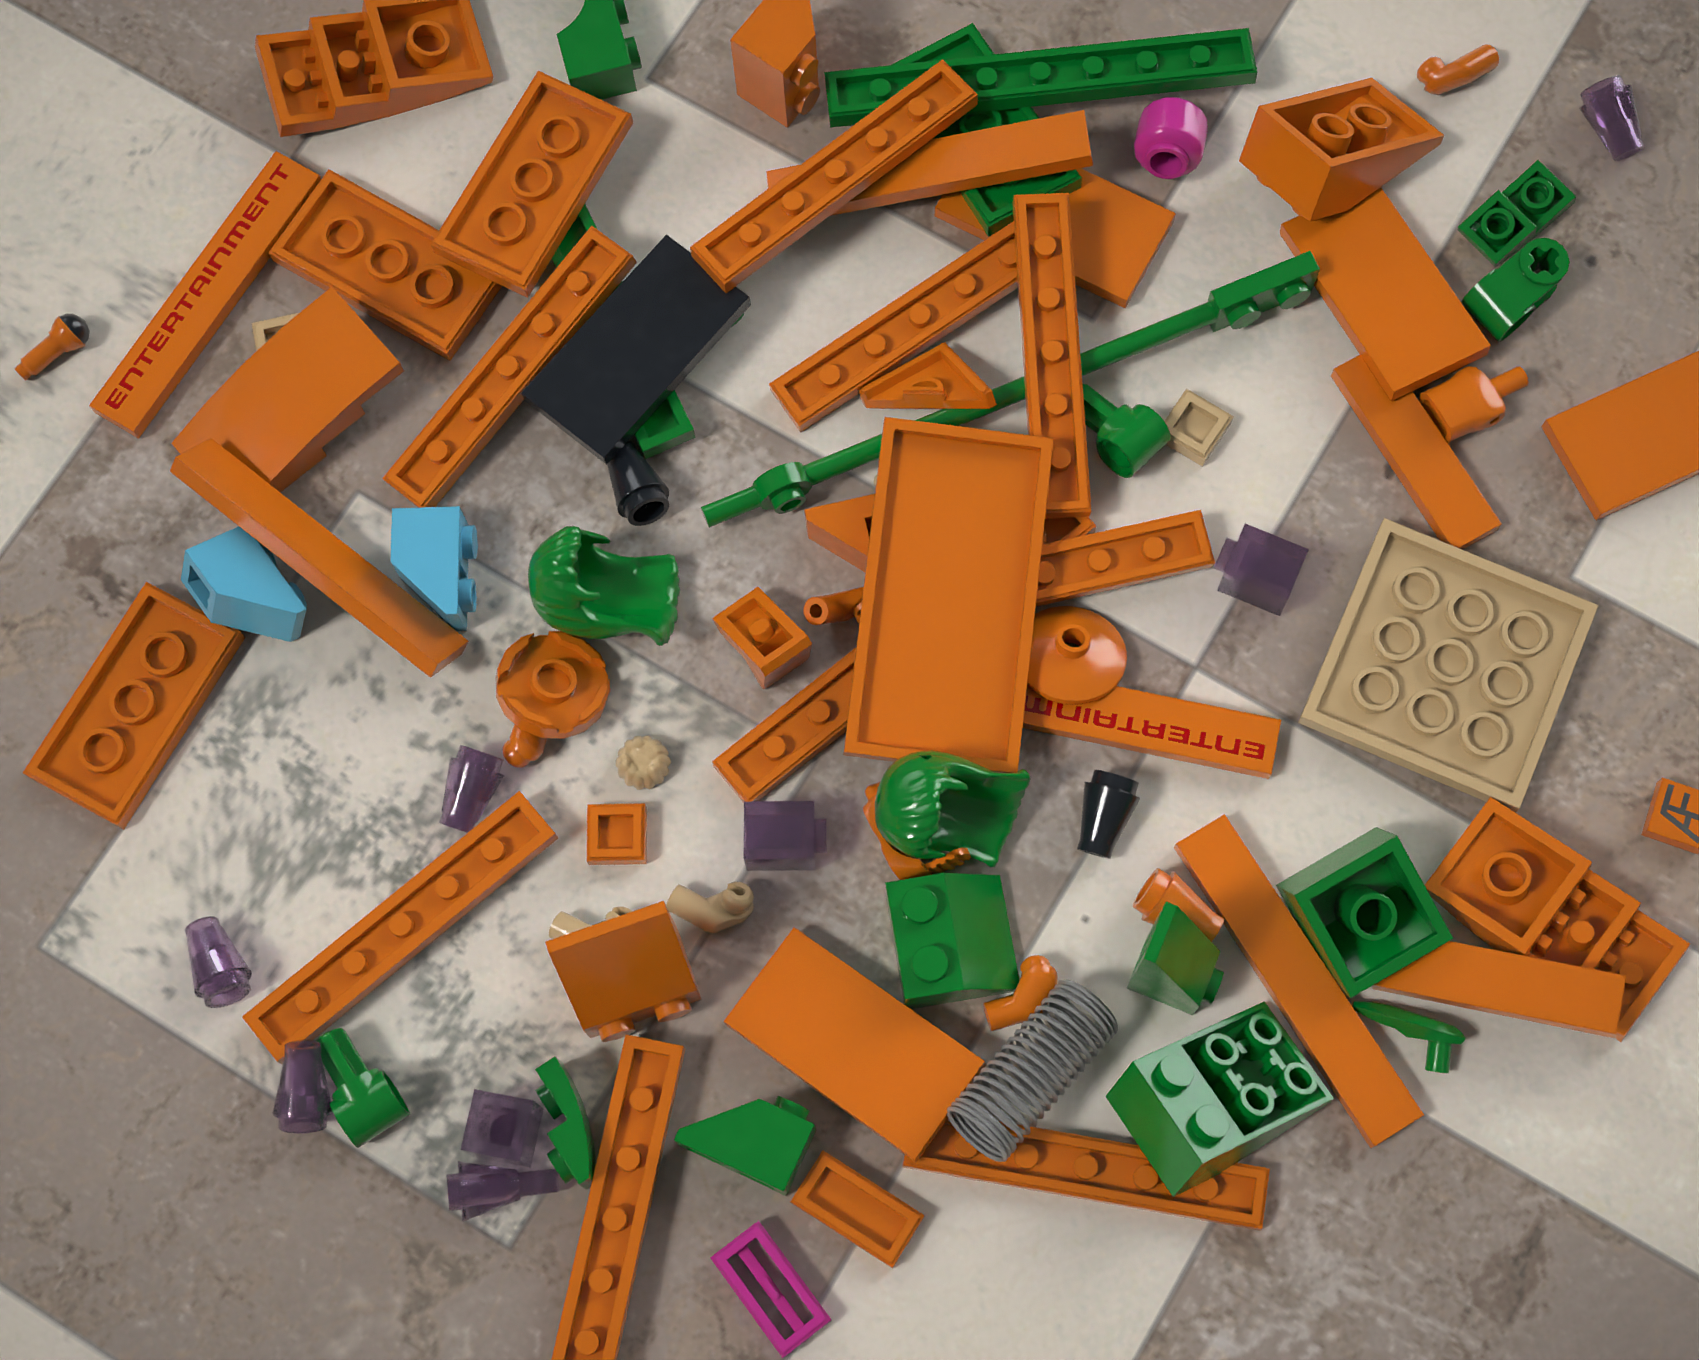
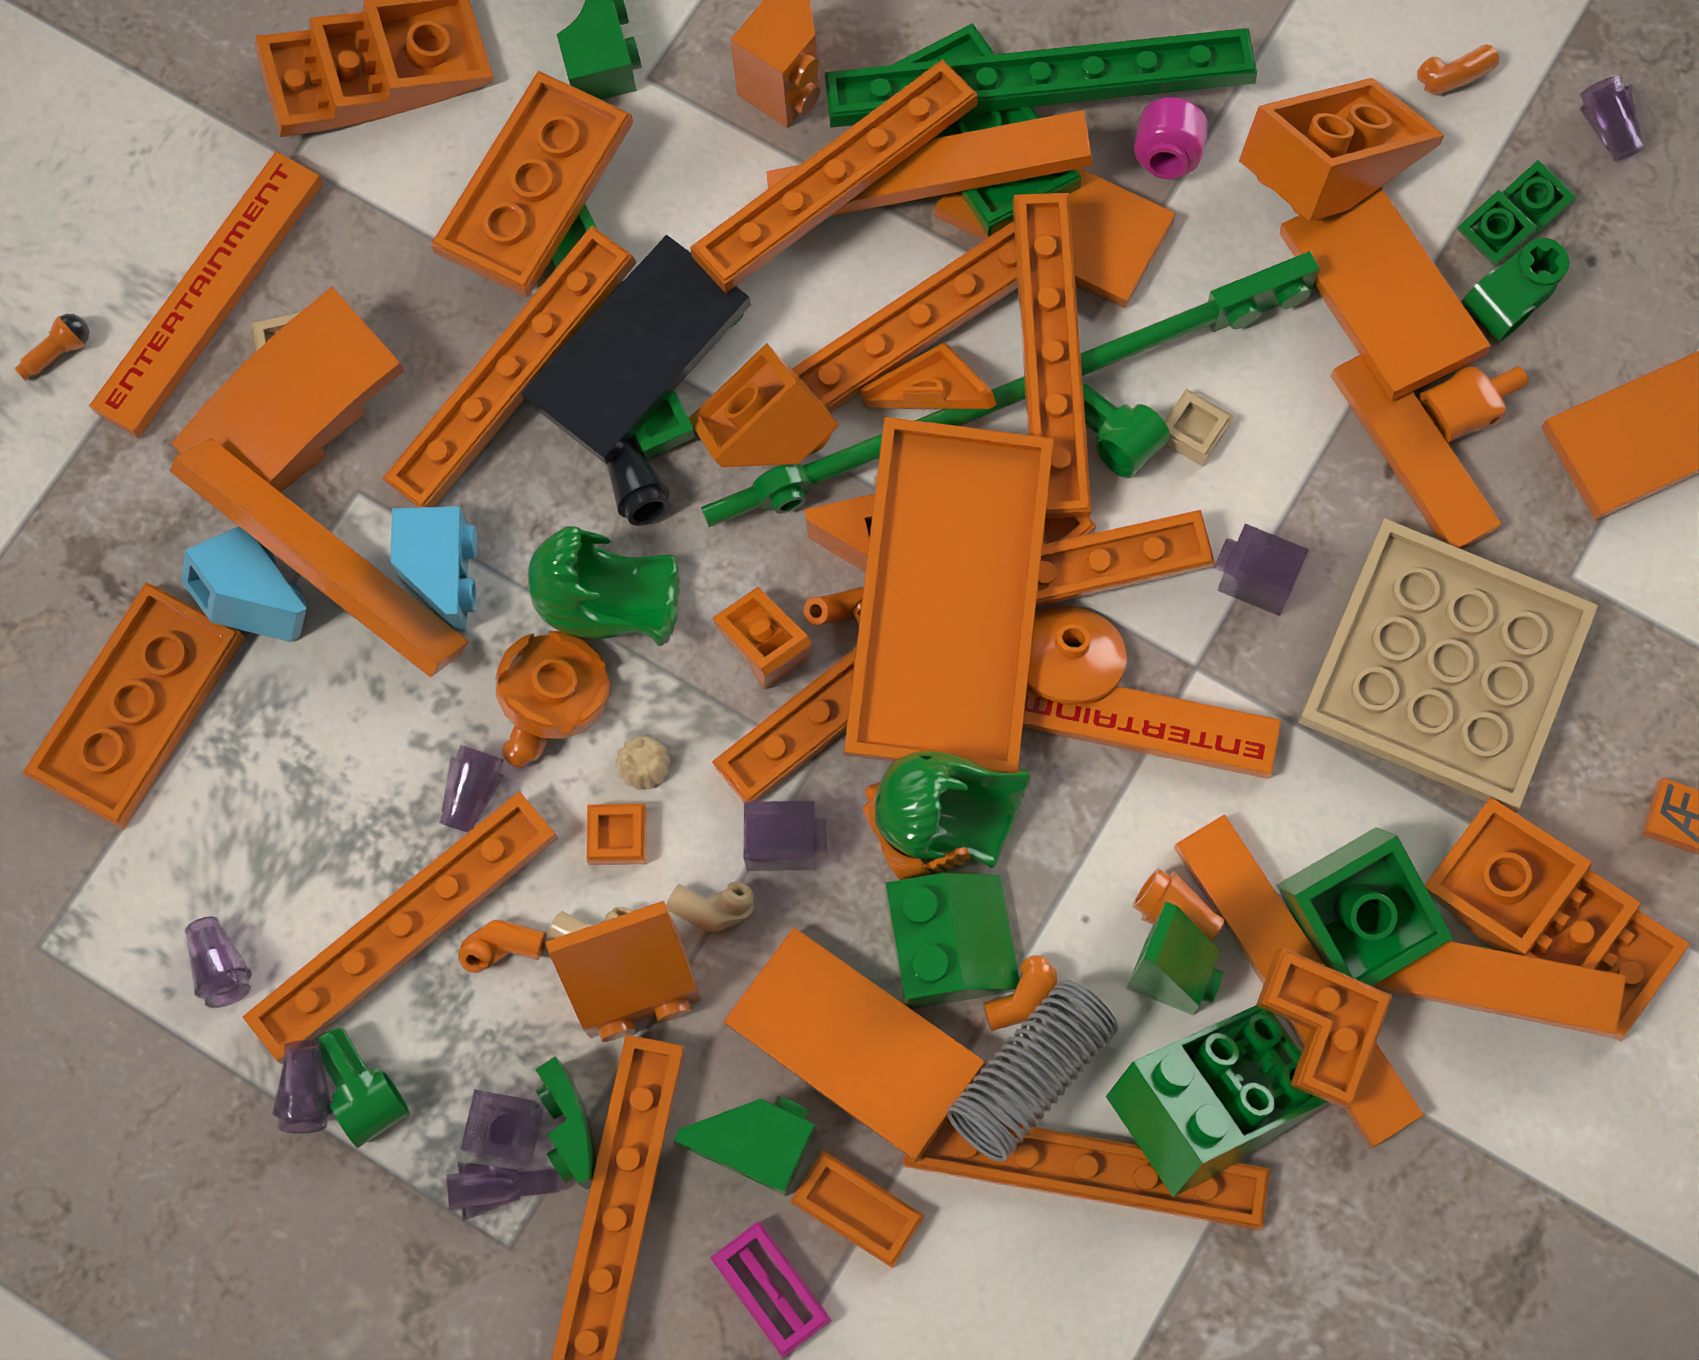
(383, 265): orange tile -> none
(498, 940): none -> orange arm
(763, 416): none -> orange slope
(1105, 812): black cone -> none
(1342, 1021): none -> orange tile
(1413, 1025): green bar -> none

